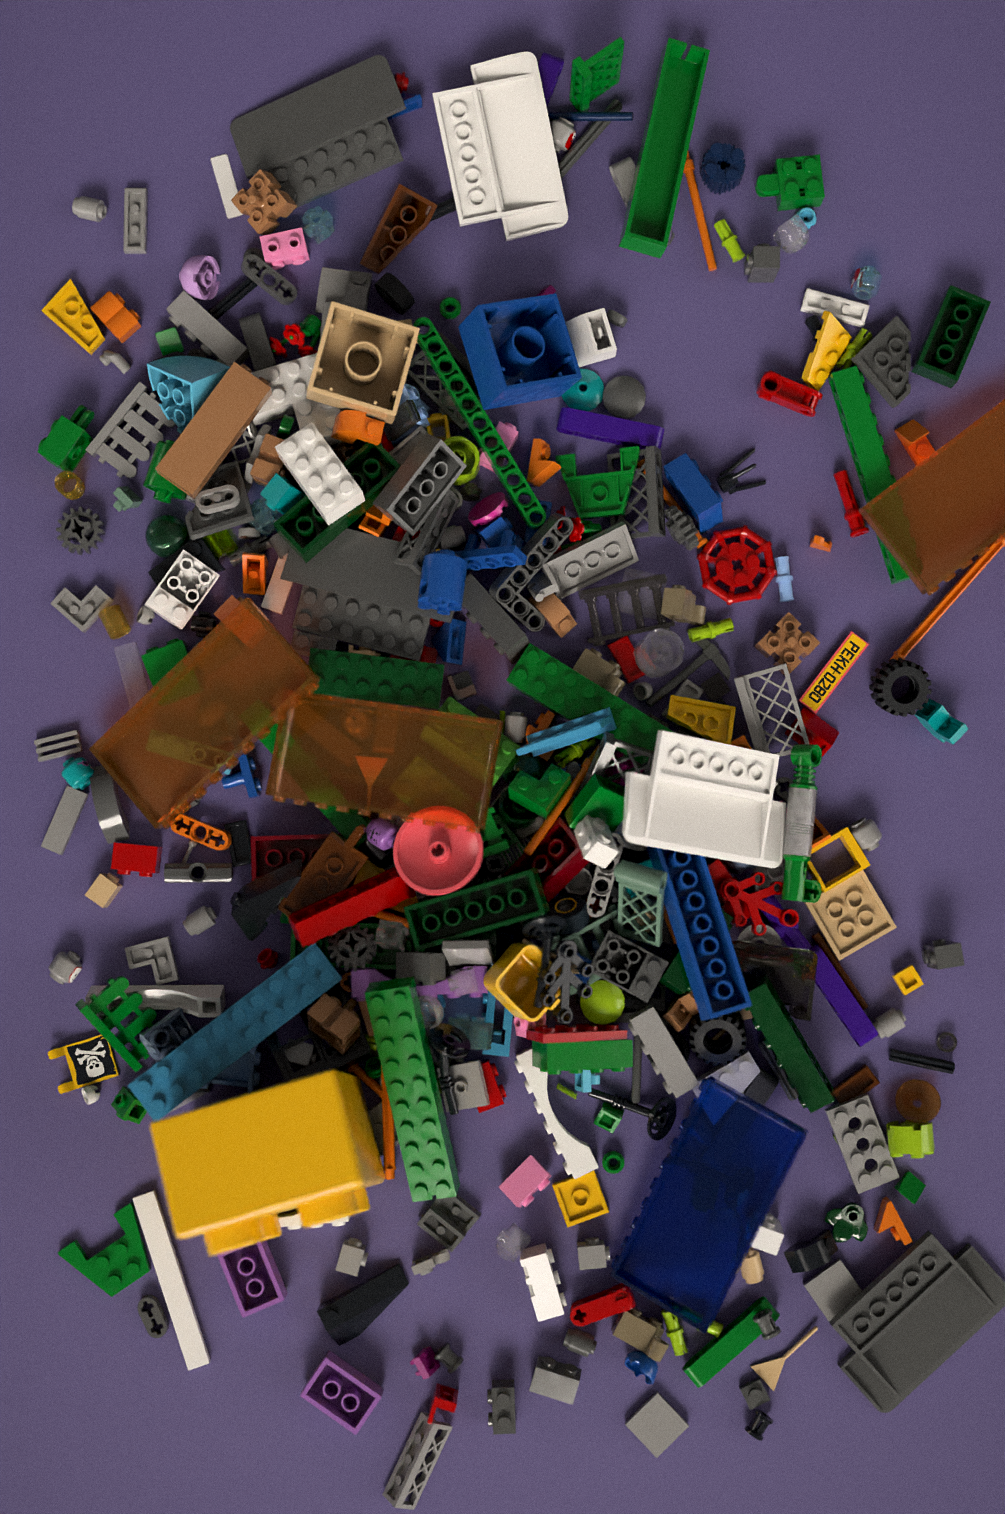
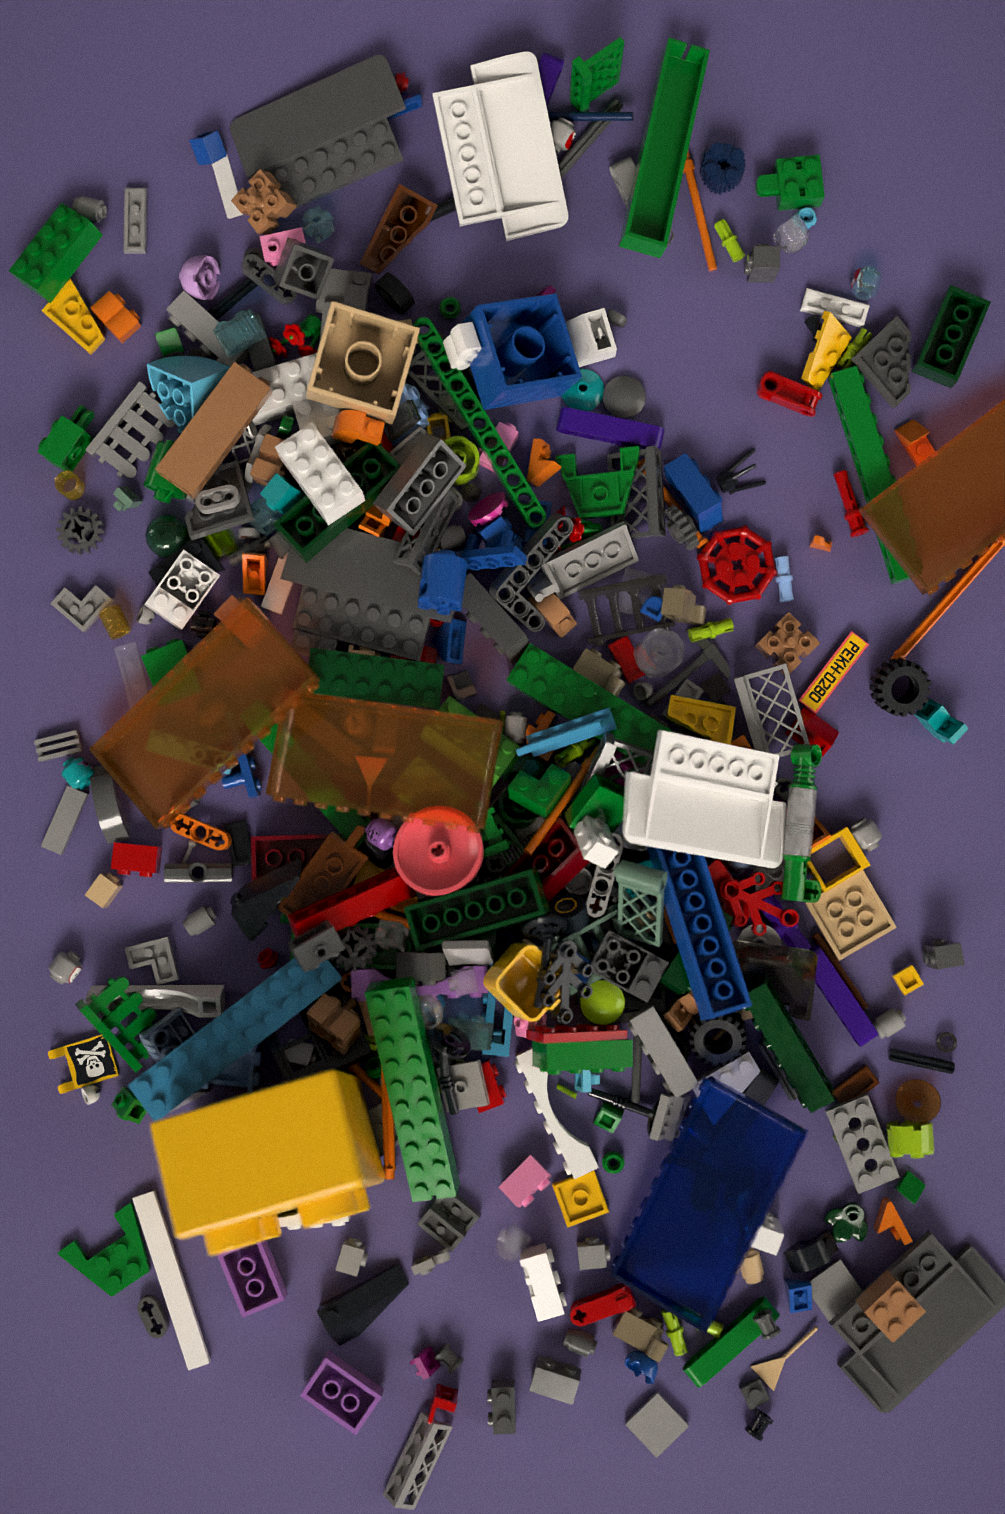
(55, 252): none -> green brick
(115, 358): light grey arm -> none
(208, 147): none -> blue panel
(239, 332): none -> clear light blue brick
(303, 268): none -> dark grey brick
(316, 946): none -> dark grey brick
(462, 346): none -> white brick
(652, 607): none -> blue tile
(669, 1116): none -> light grey slope
(798, 1295): none -> blue slope
(890, 1306): none -> medium nougat brick

